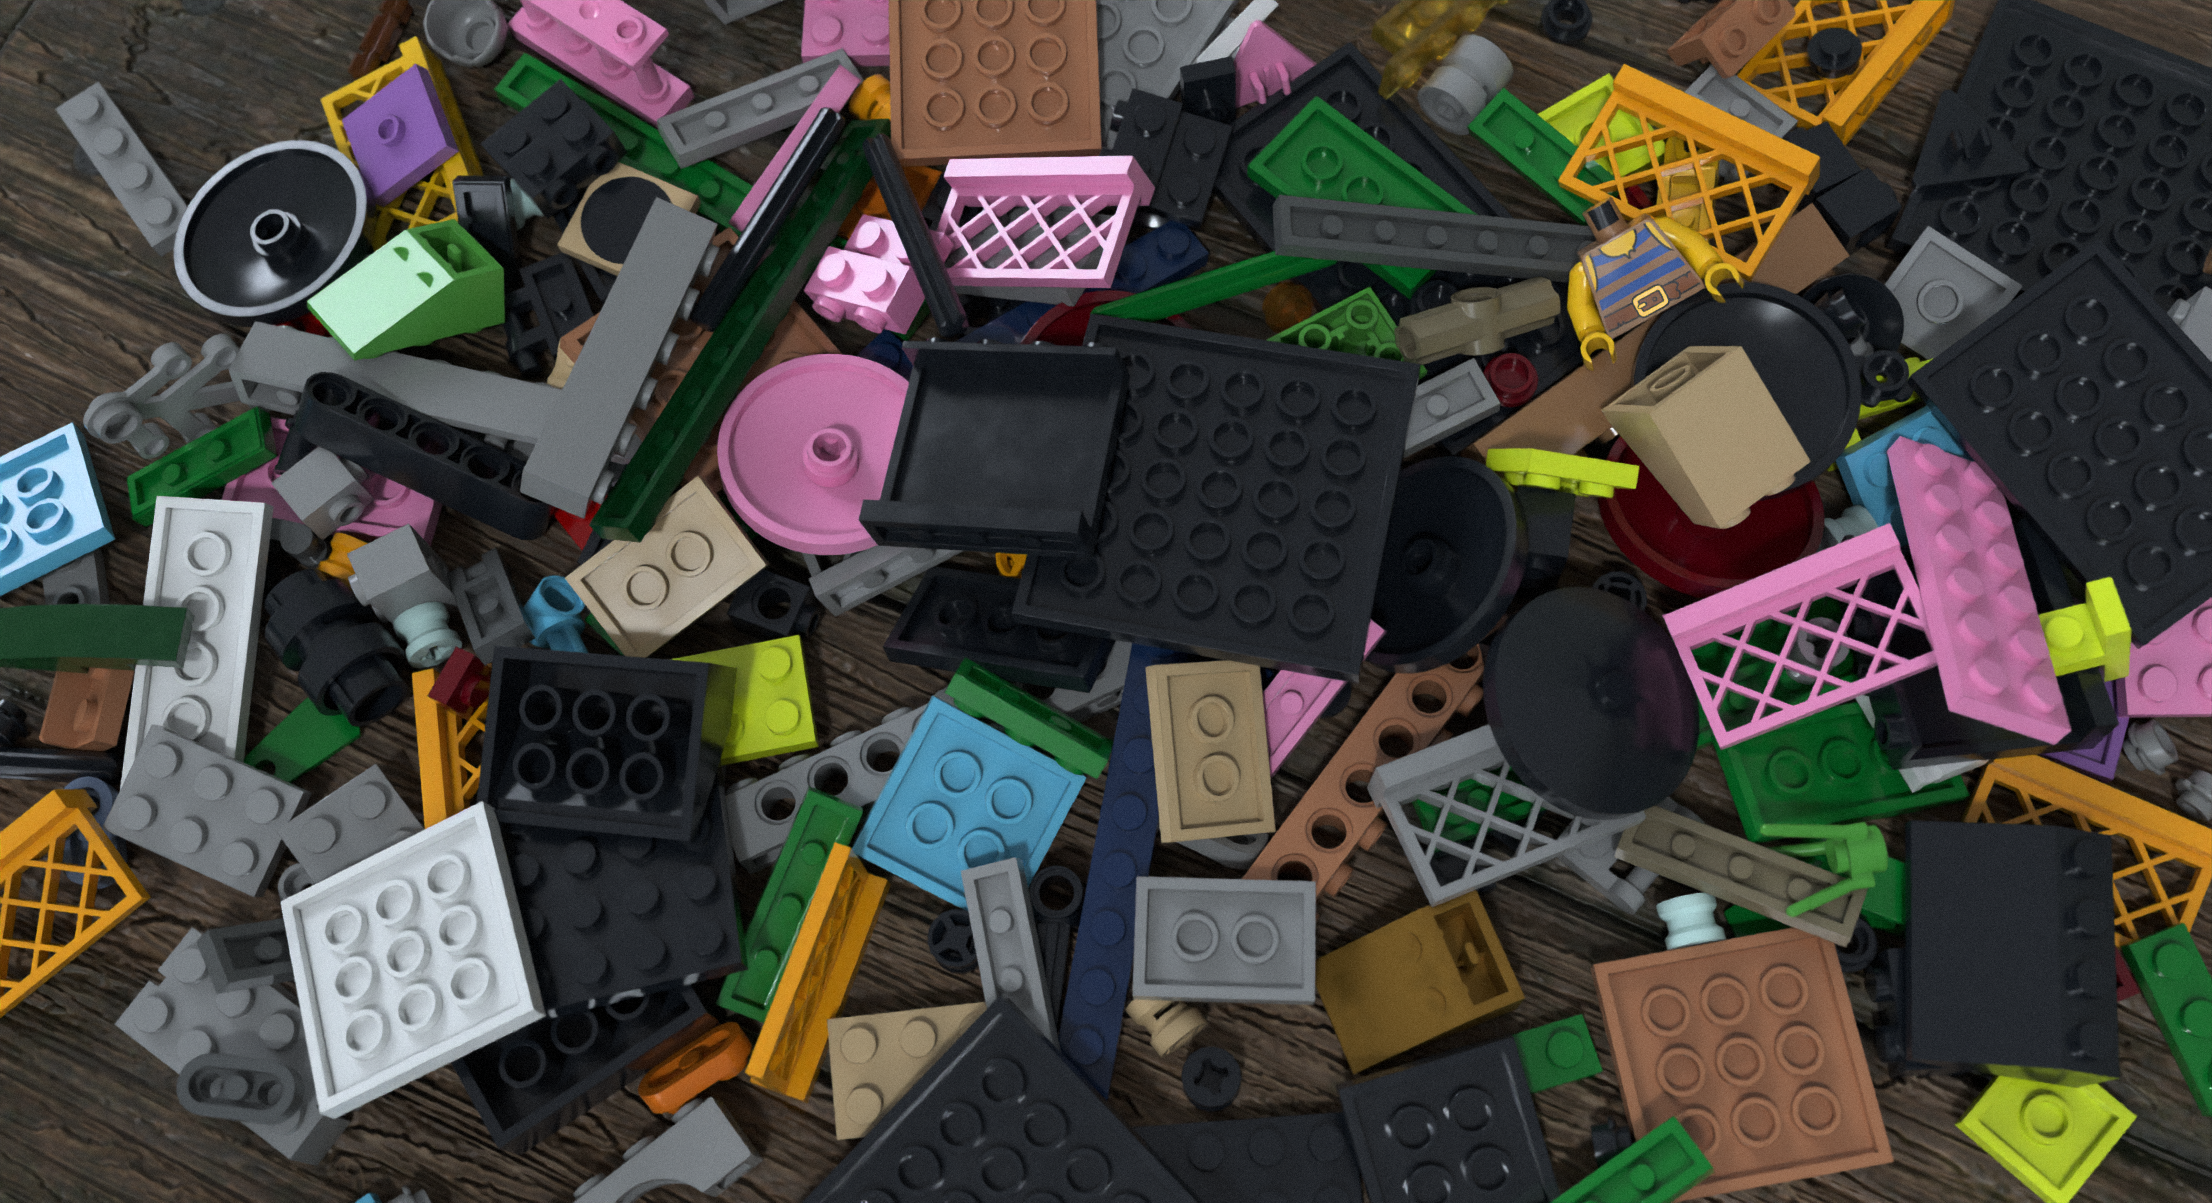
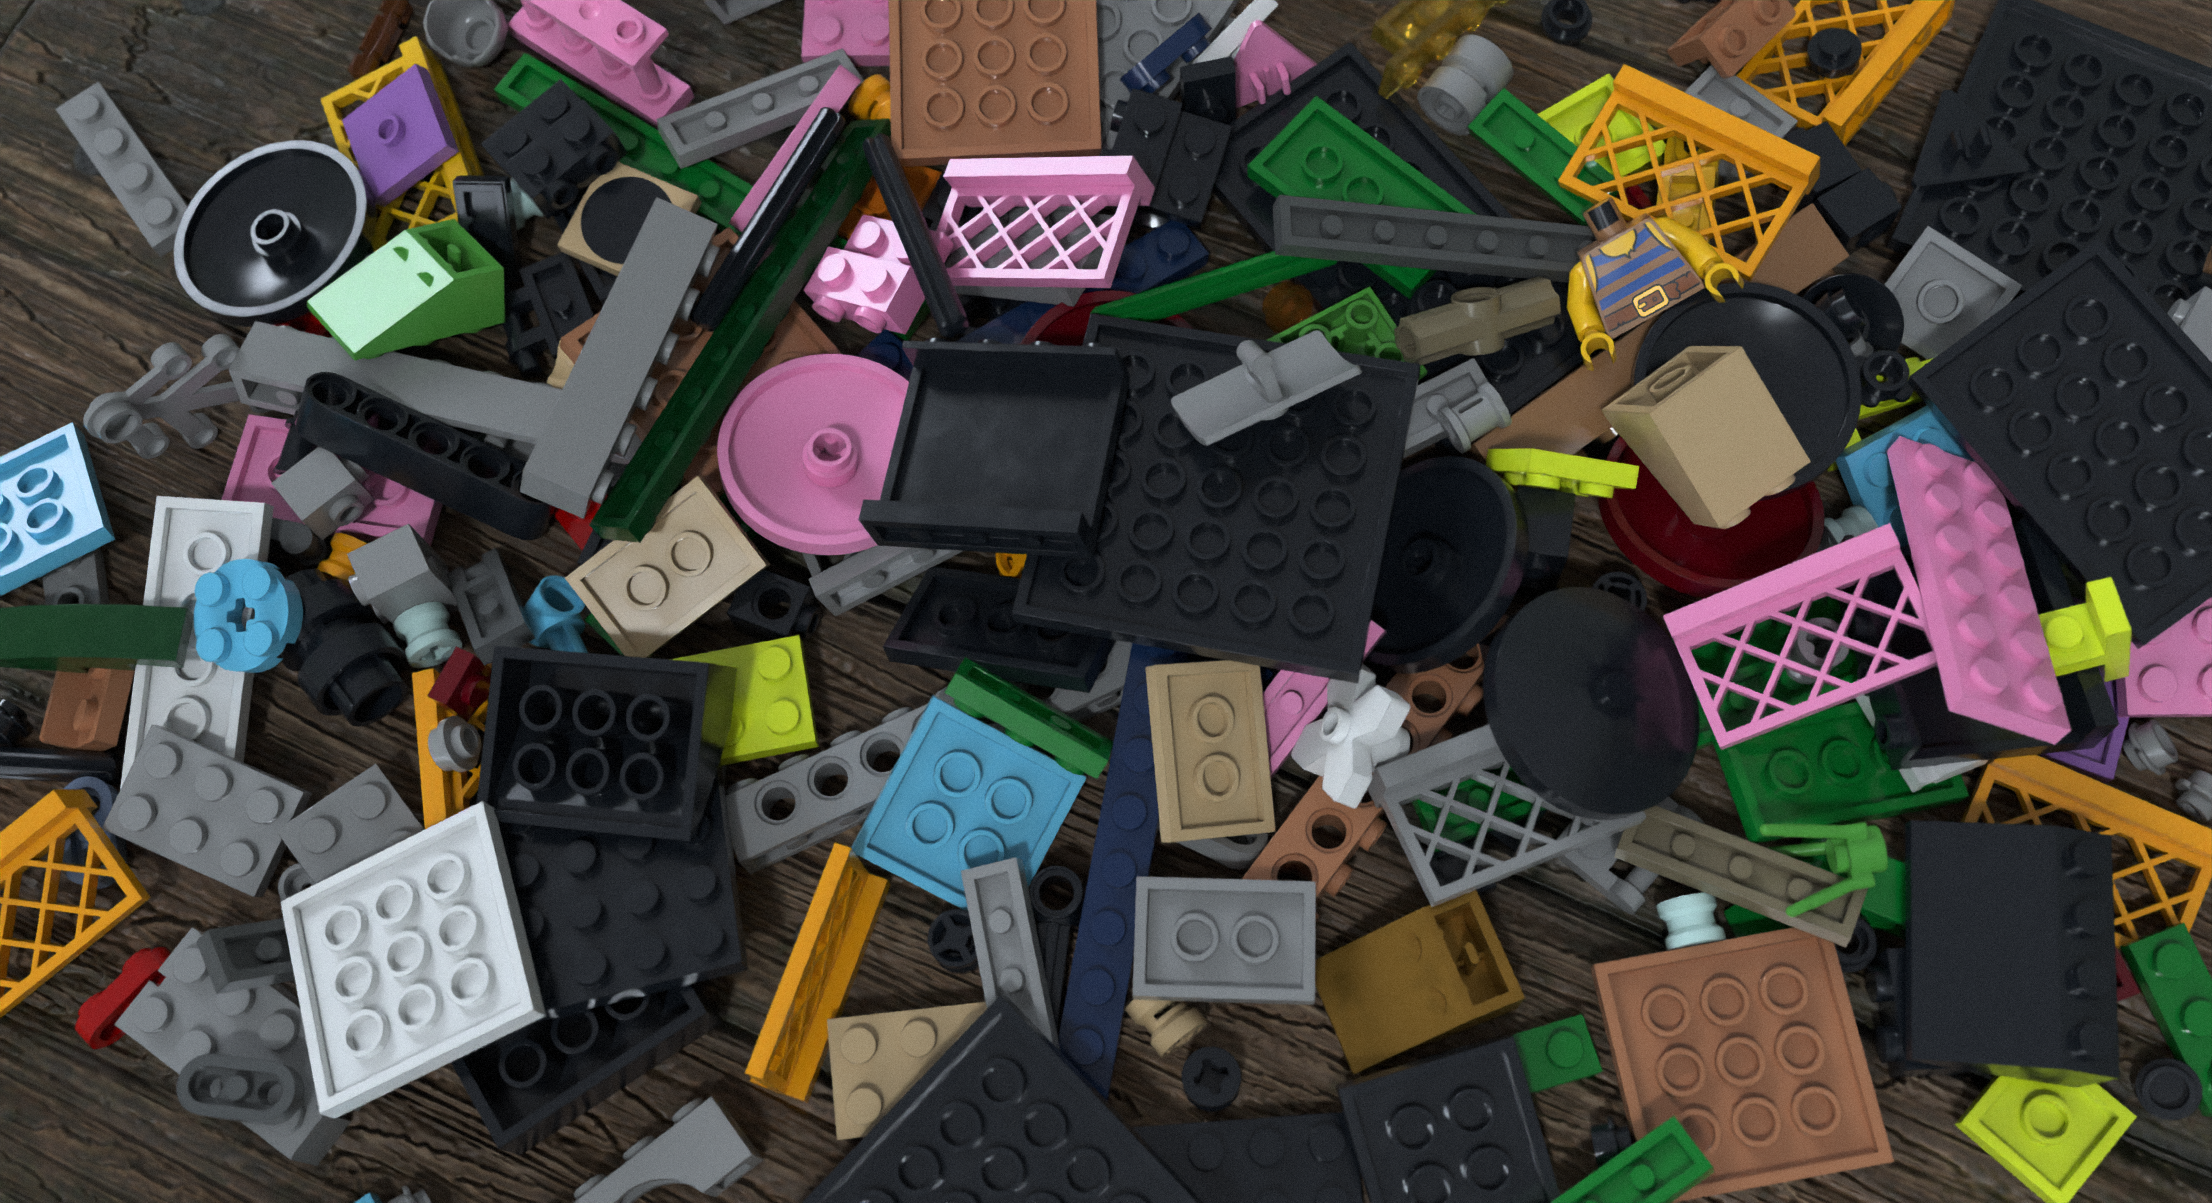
(104, 1008): none -> red plate
(204, 463): green tile -> none
(219, 611): none -> medium azure plate
(302, 742): green piece -> none
(454, 745): none -> light grey plate
(710, 1058): orange plate -> none
(786, 900): green plate -> none
(1185, 42): none -> dark blue plate
(1261, 386): none -> light grey shield
(1354, 737): none -> white plant
(1474, 417): none -> light grey bush
(1512, 379): dark red plate -> none
(2168, 1089): none -> black plate

